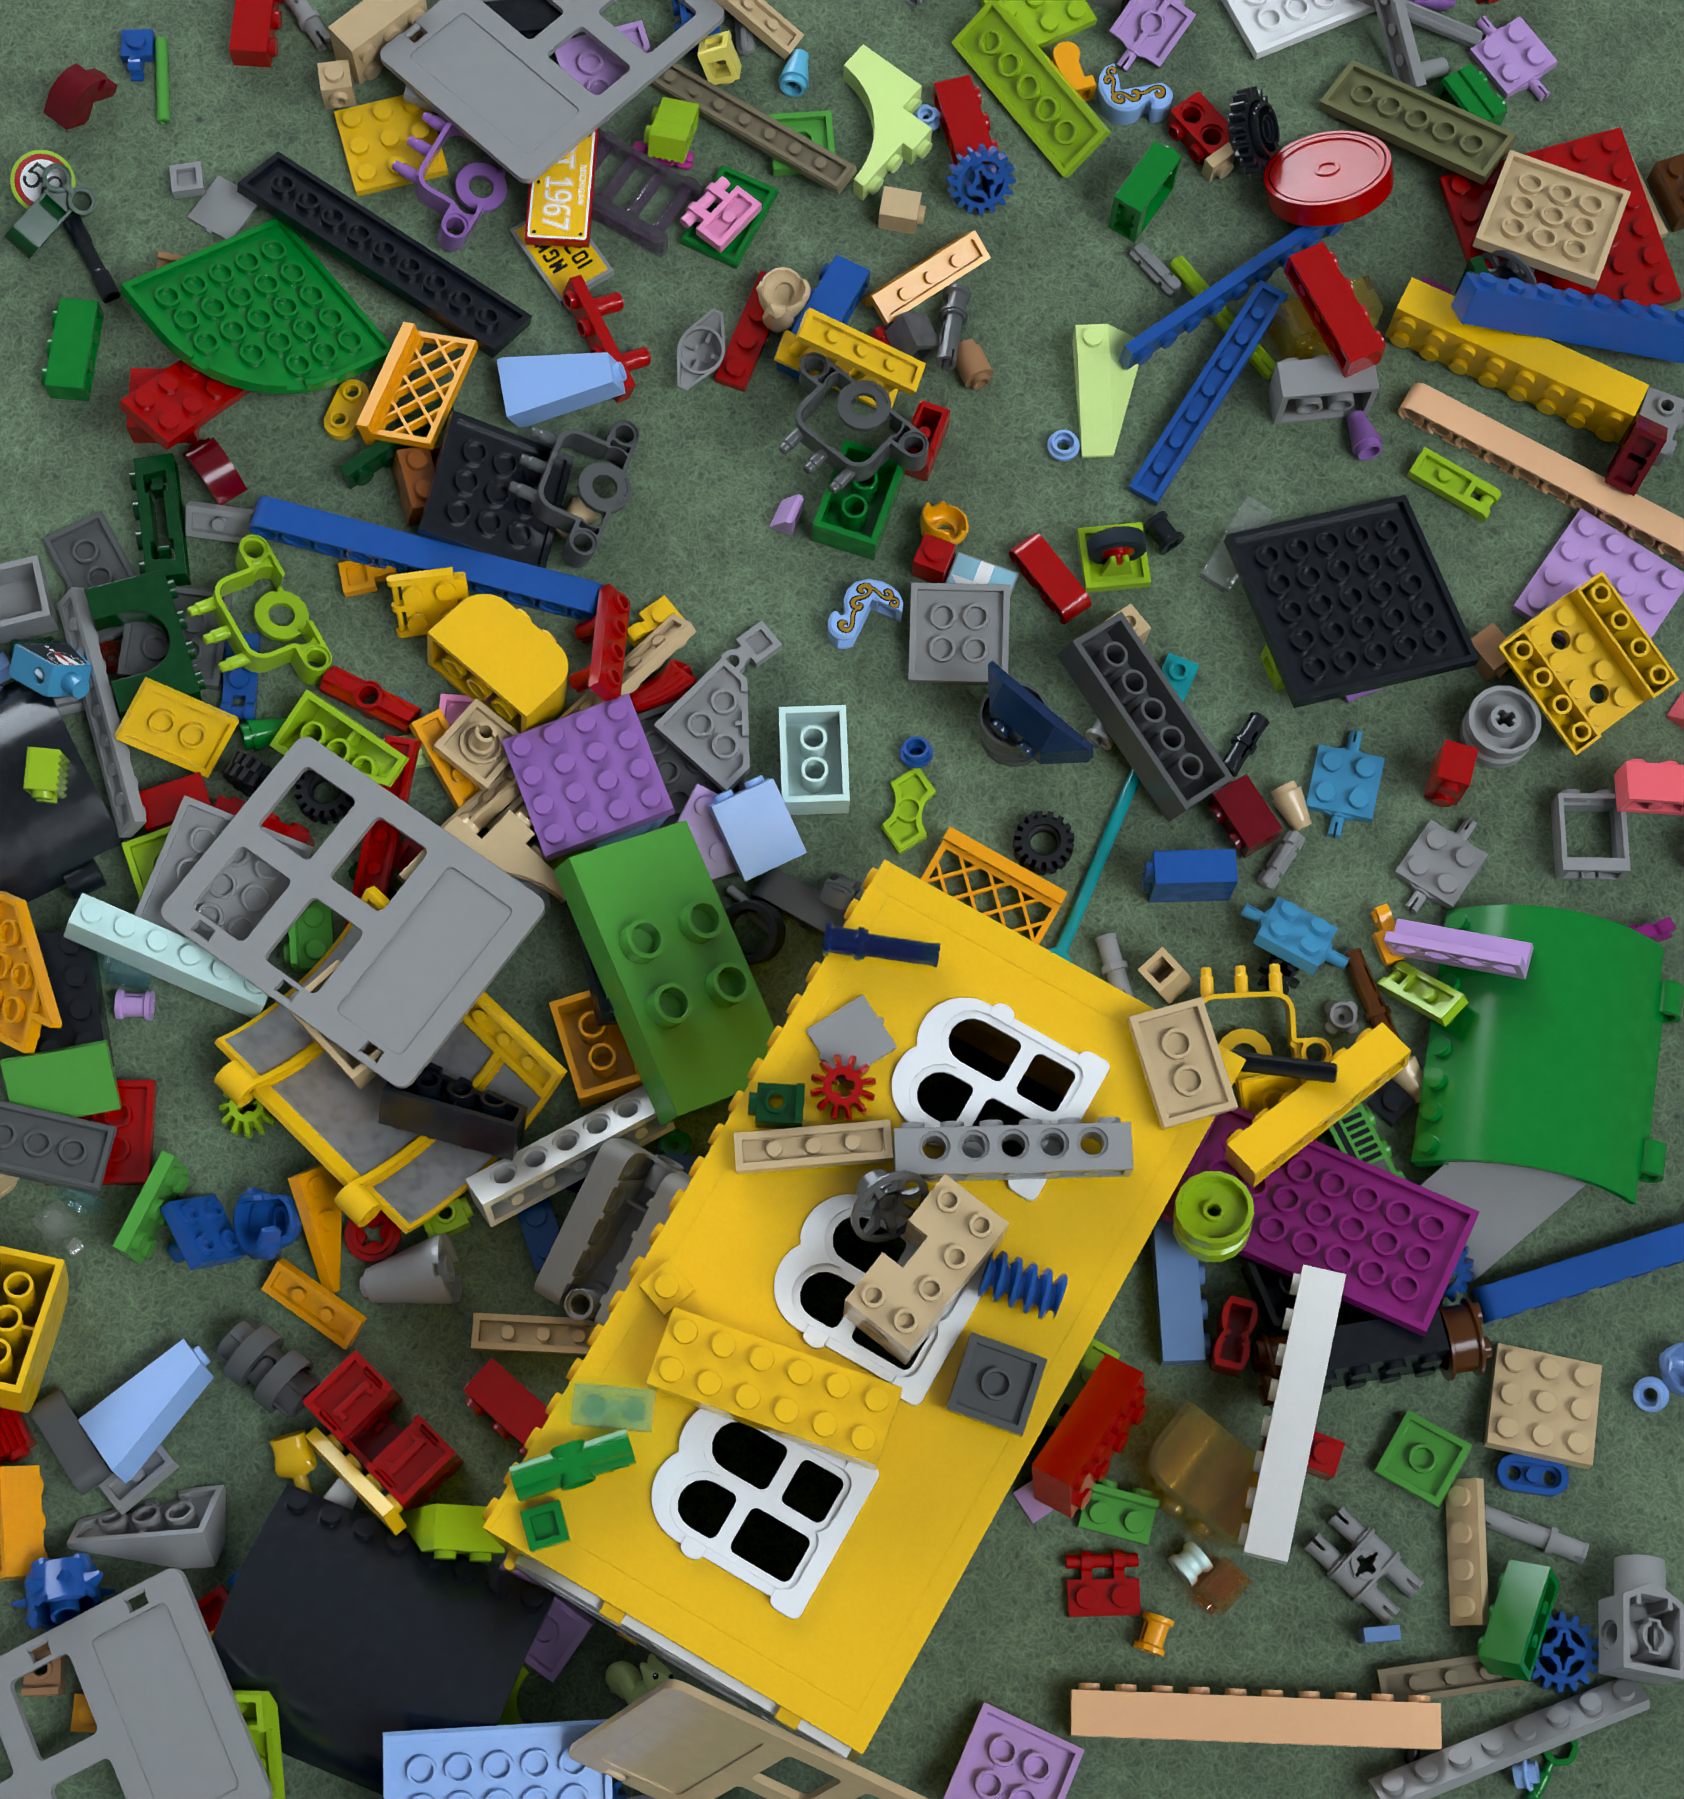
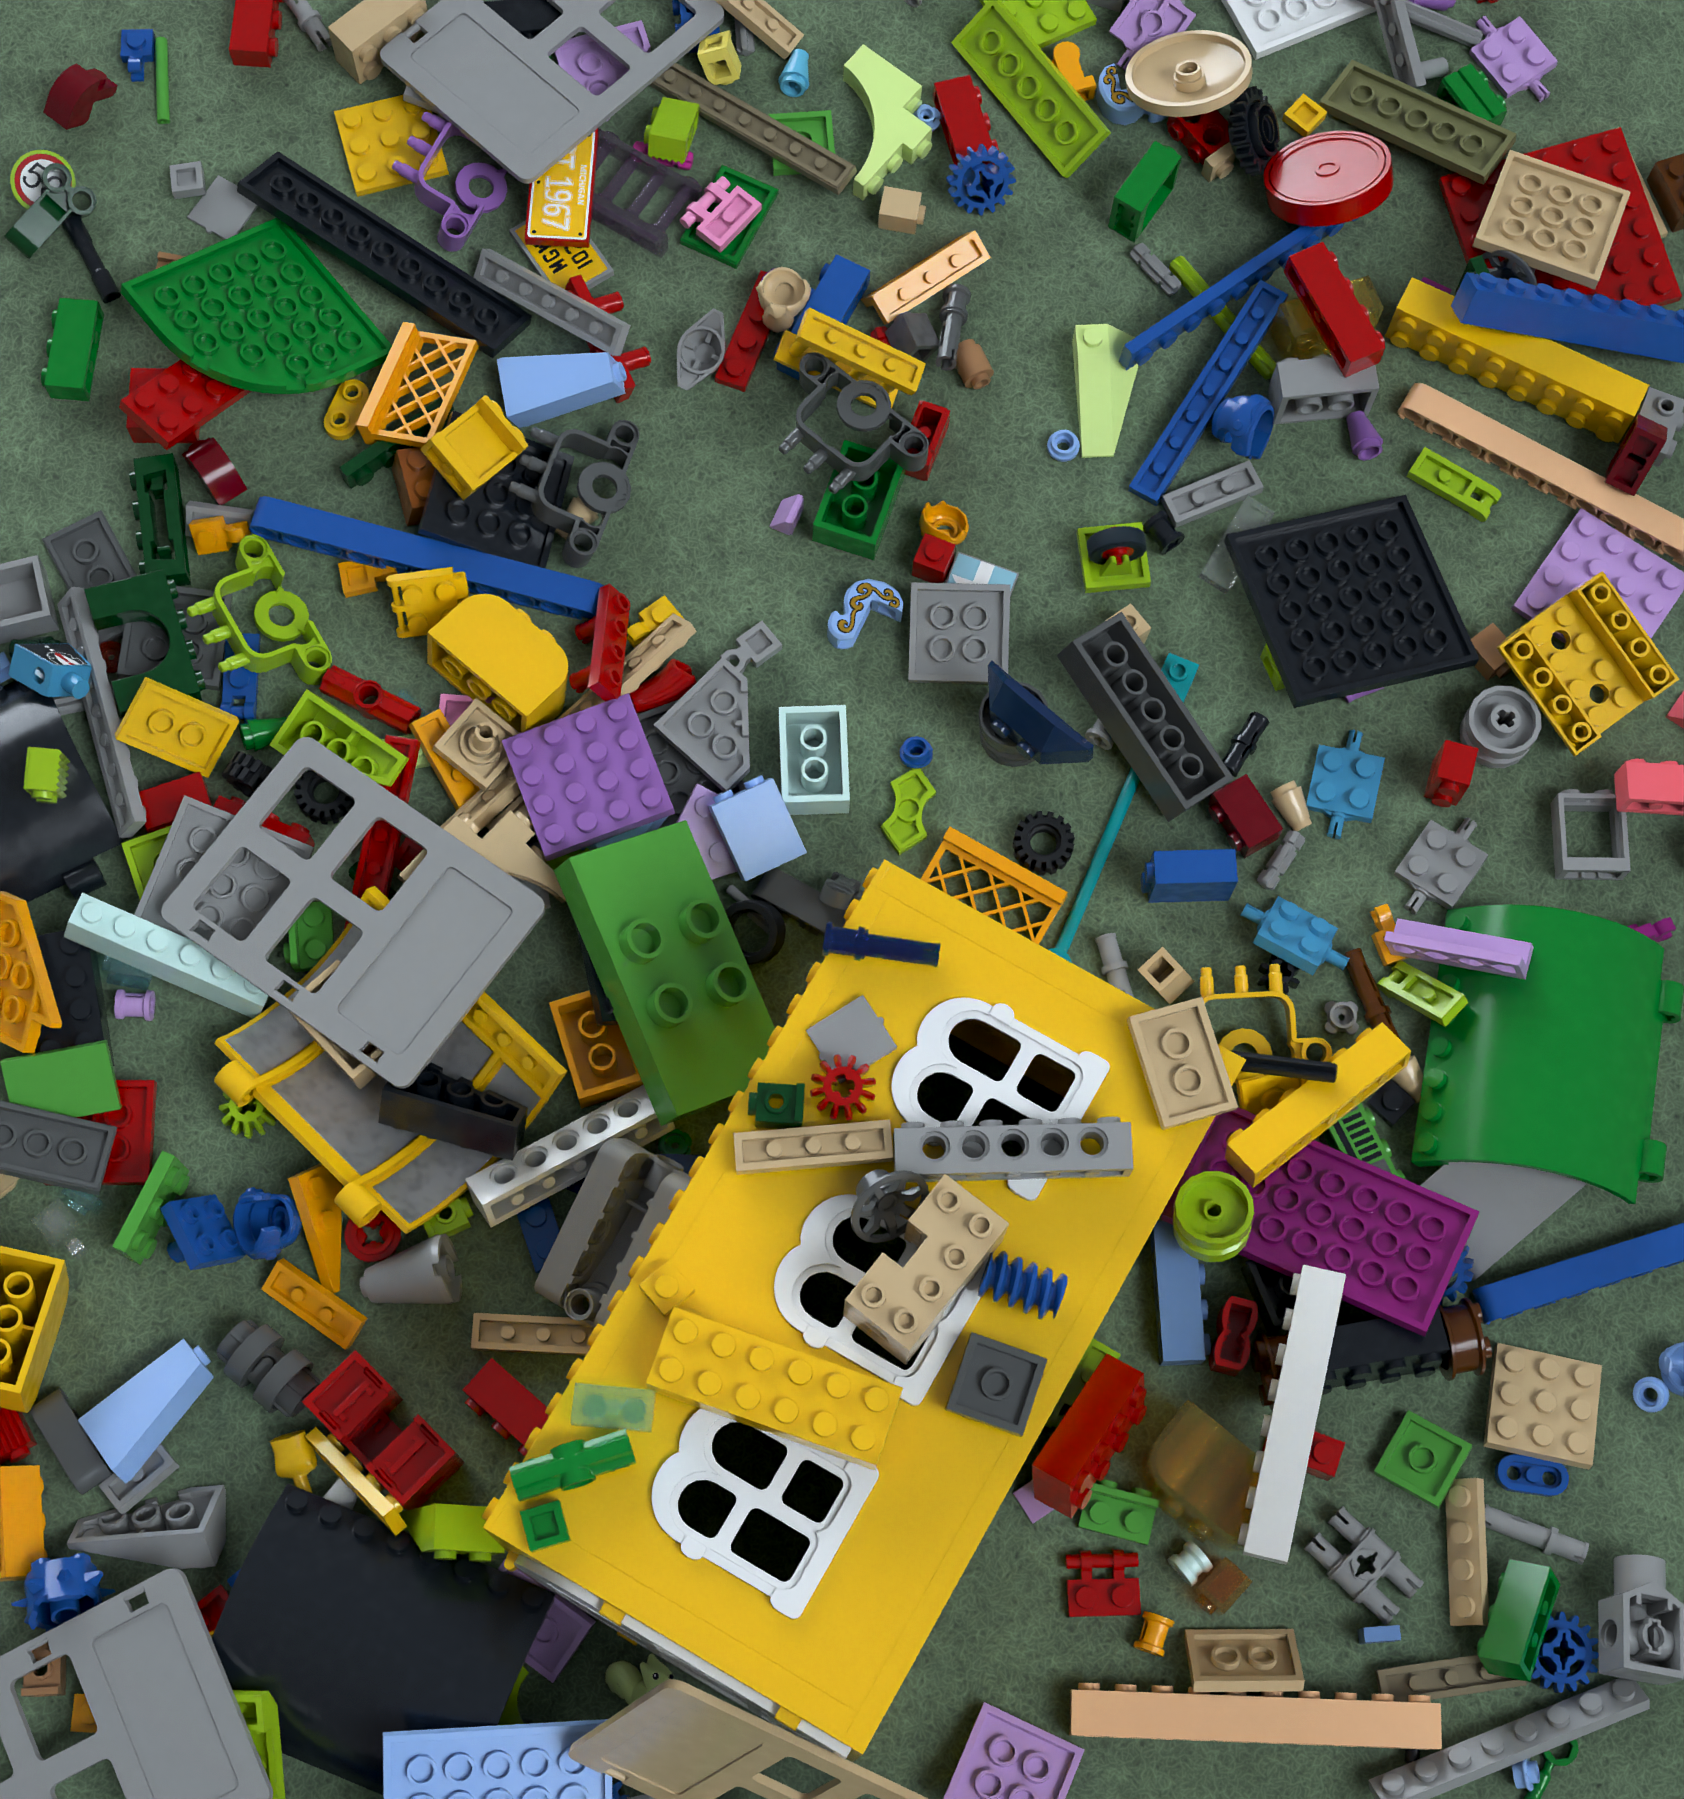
(215, 536): none -> light orange plate
(336, 84): tan brick -> none
(475, 447): none -> yellow panel
(552, 302): none -> light grey plate
(1051, 577): red beam -> none
(1189, 73): none -> tan dish
(1212, 494): none -> light grey plate
(1243, 1660): none -> tan plate
(1244, 423): none -> blue helmet
(1304, 115): none -> yellow plate

